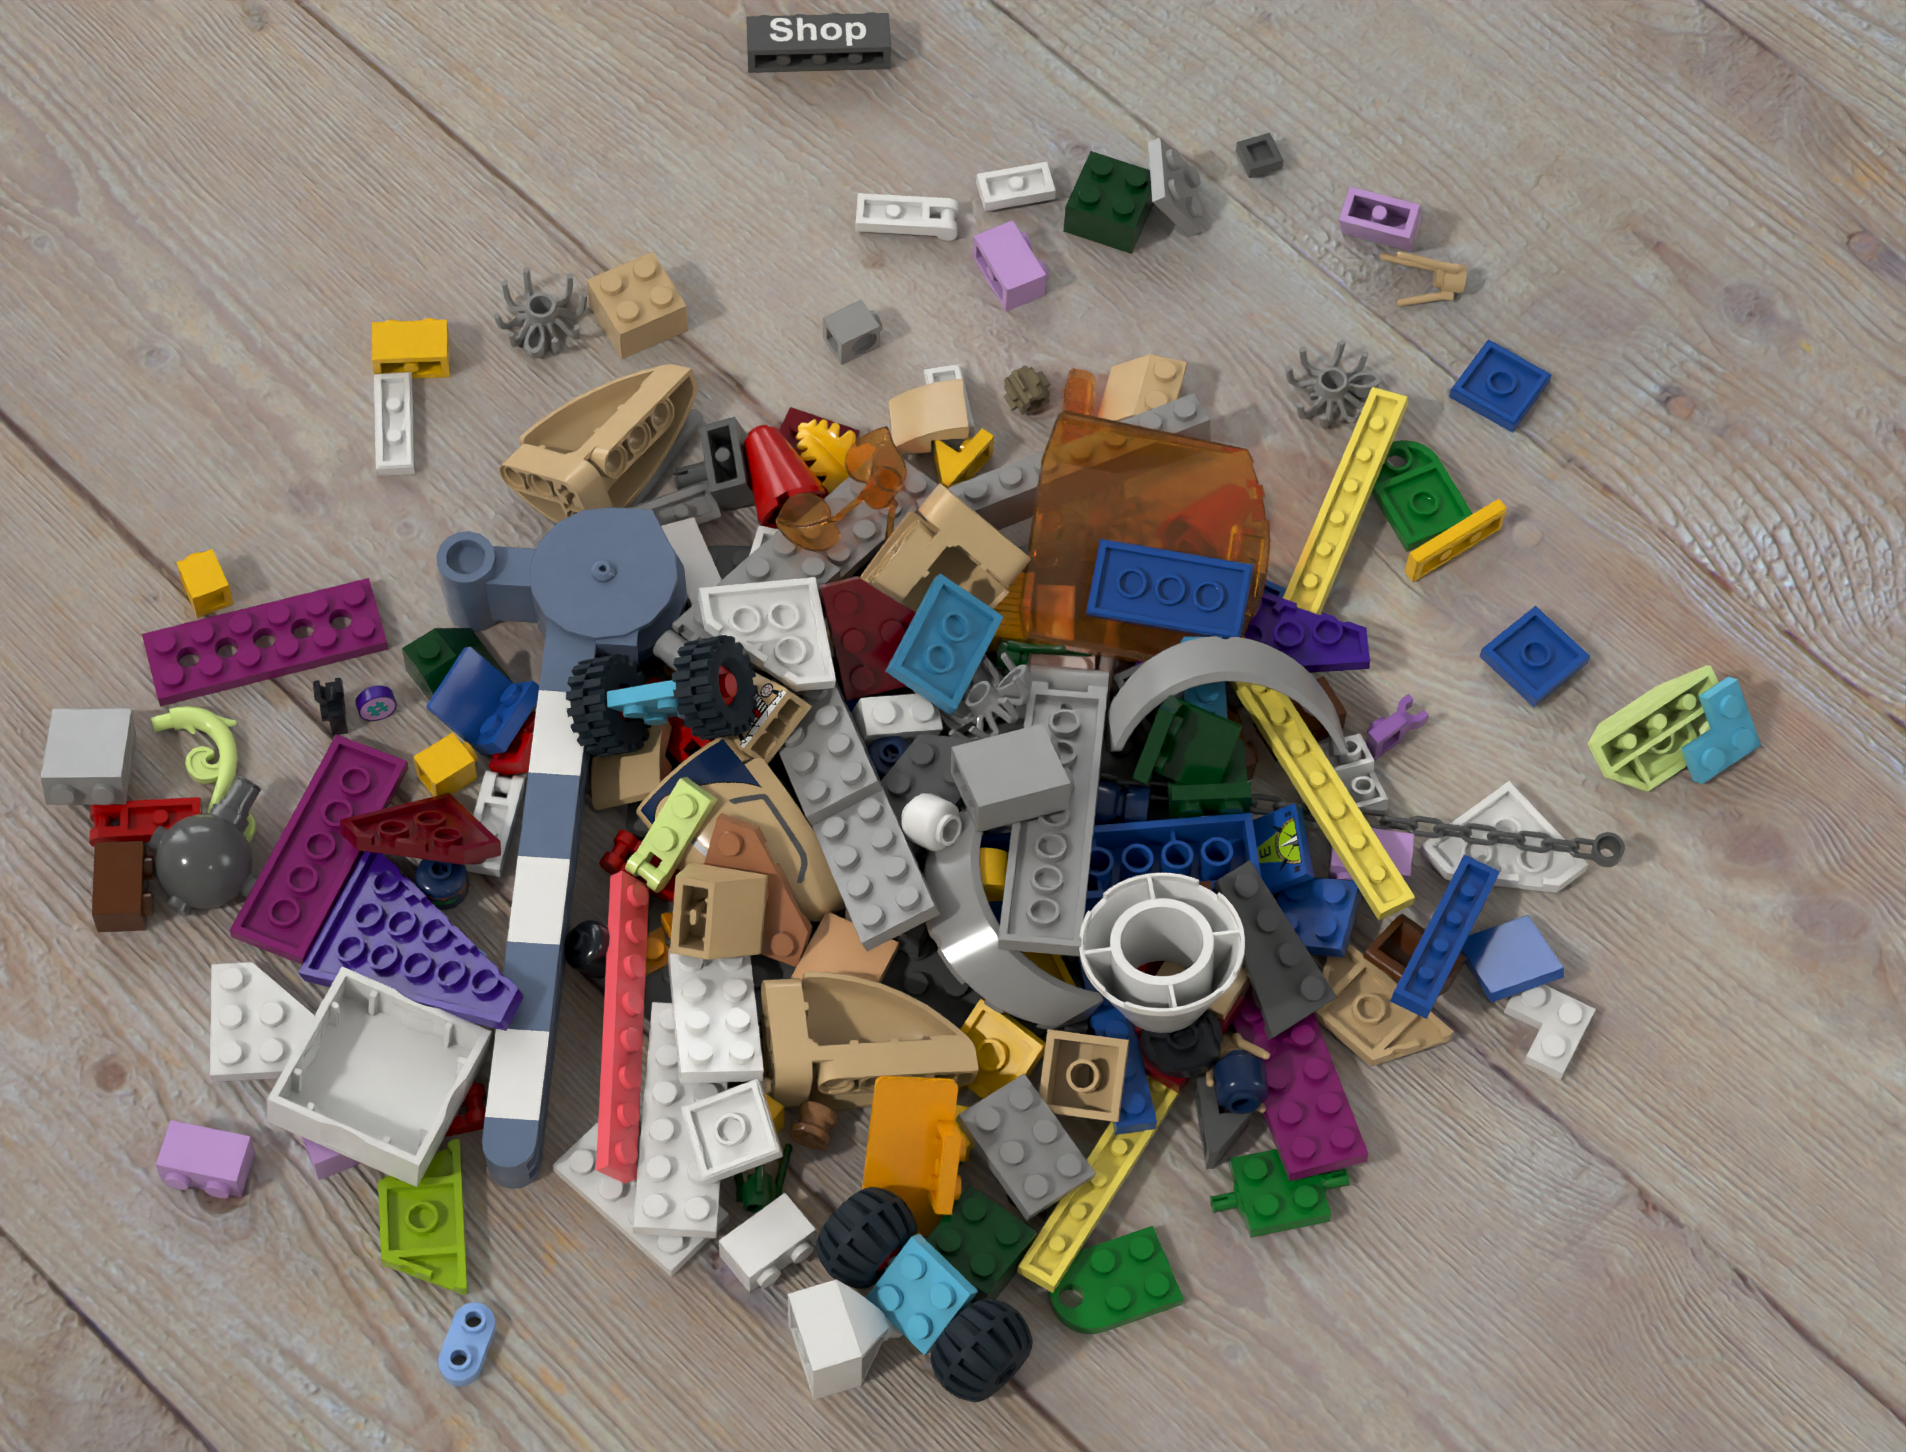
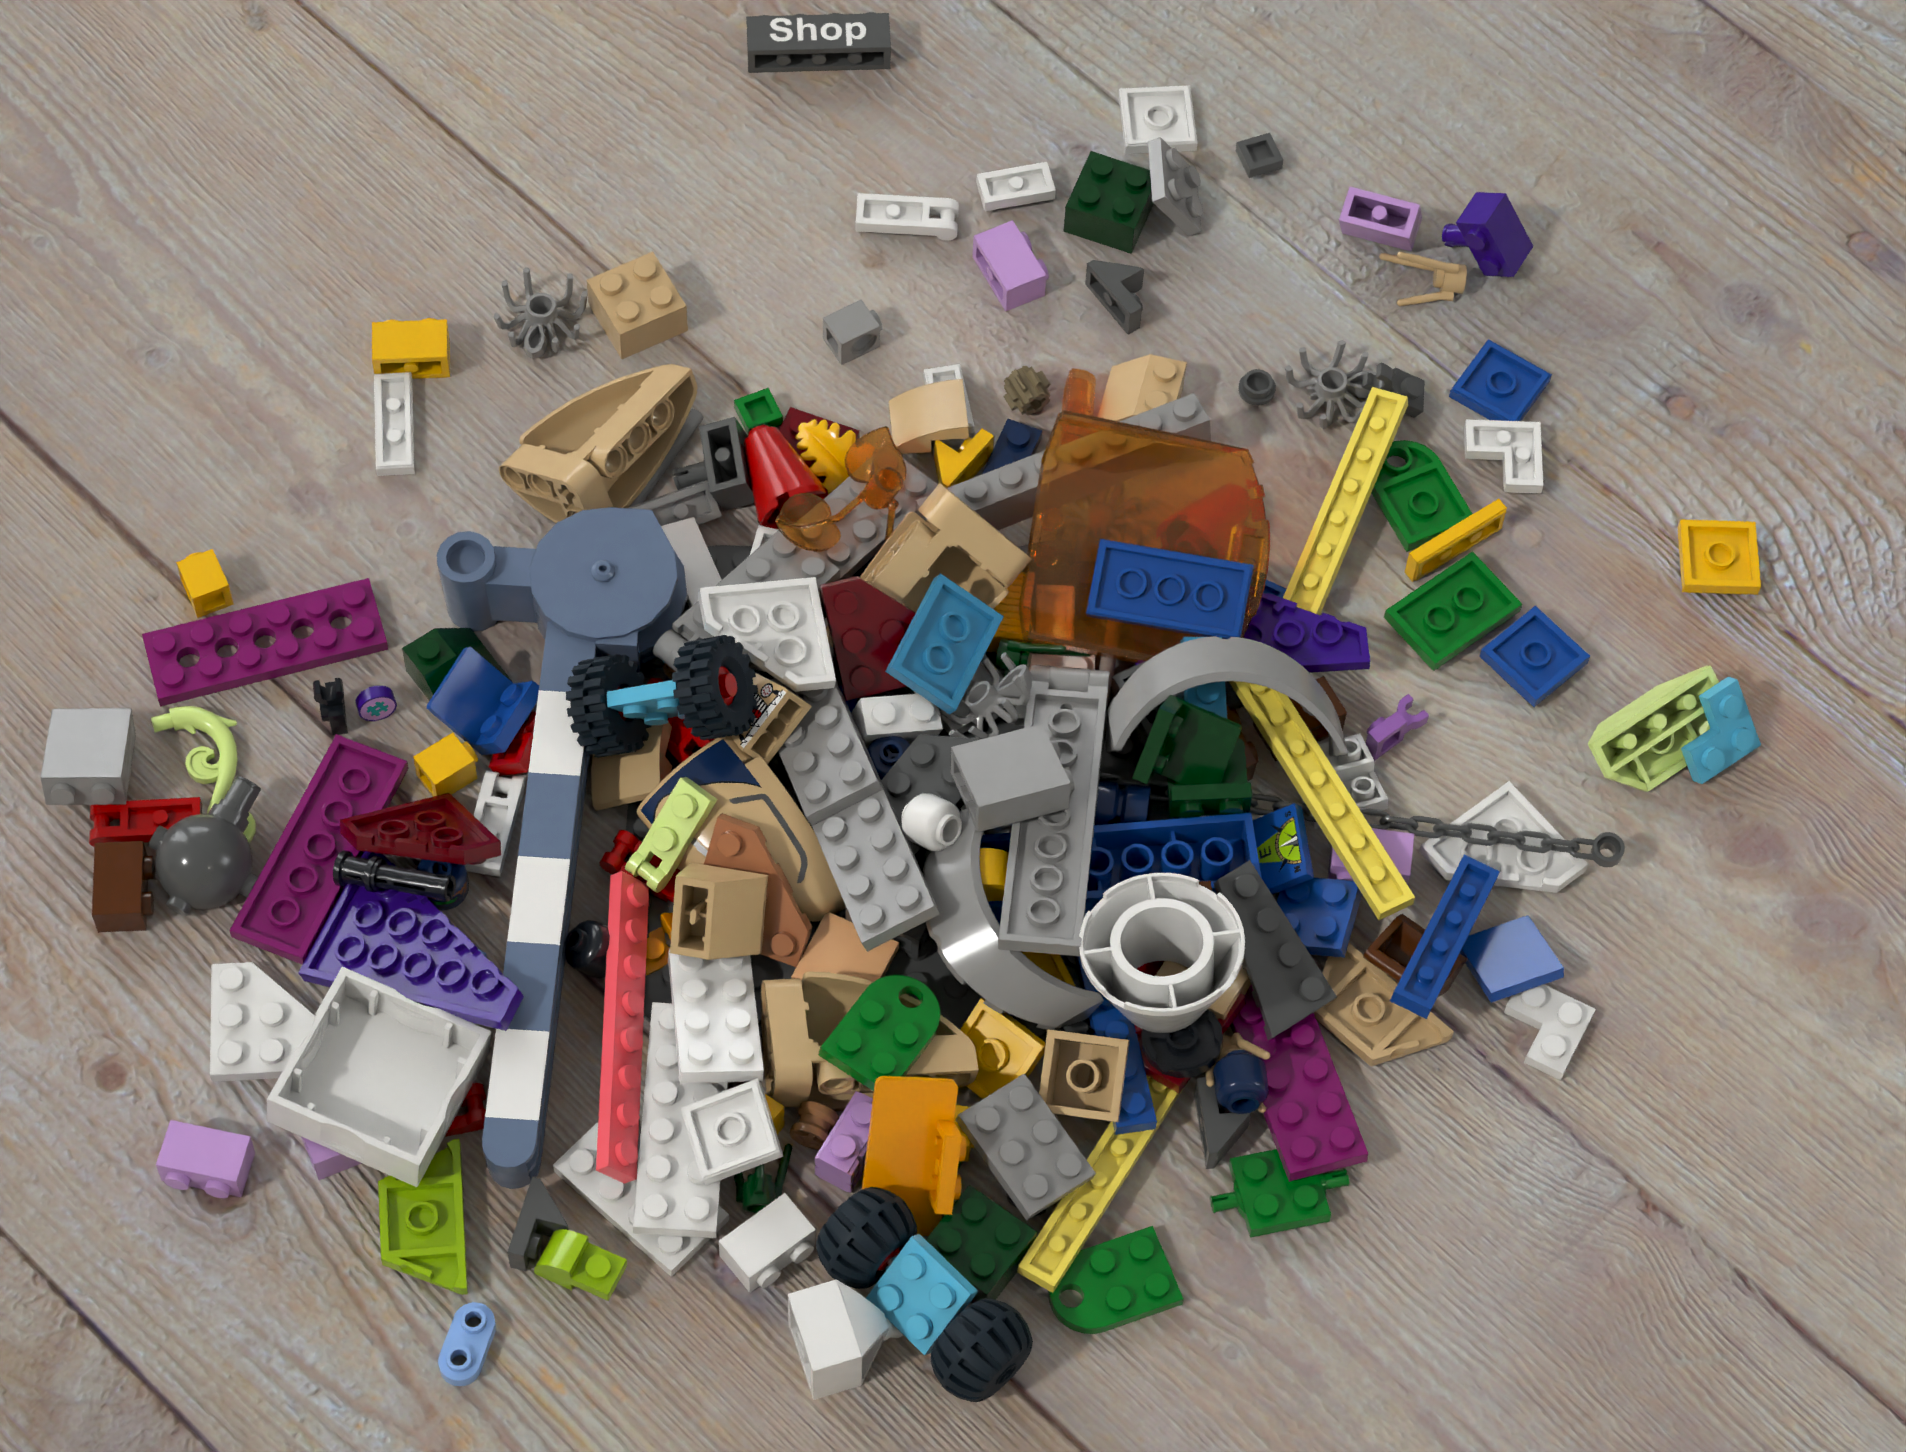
(377, 874): none -> black pin
(537, 1218): none -> dark grey slope
(576, 1262): none -> lime brick
(758, 410): none -> green plate
(844, 1150): none -> lavender brick
(881, 1033): none -> green plate
(1013, 444): none -> dark blue plate
(1116, 289): none -> dark grey slope
(1155, 114): none -> white tile
(1257, 387): none -> dark grey plate
(1398, 382): none -> dark grey plate
(1452, 611): none -> green plate
(1491, 233): none -> dark purple brick
(1512, 442): none -> white plate
(1719, 557): none -> yellow plate

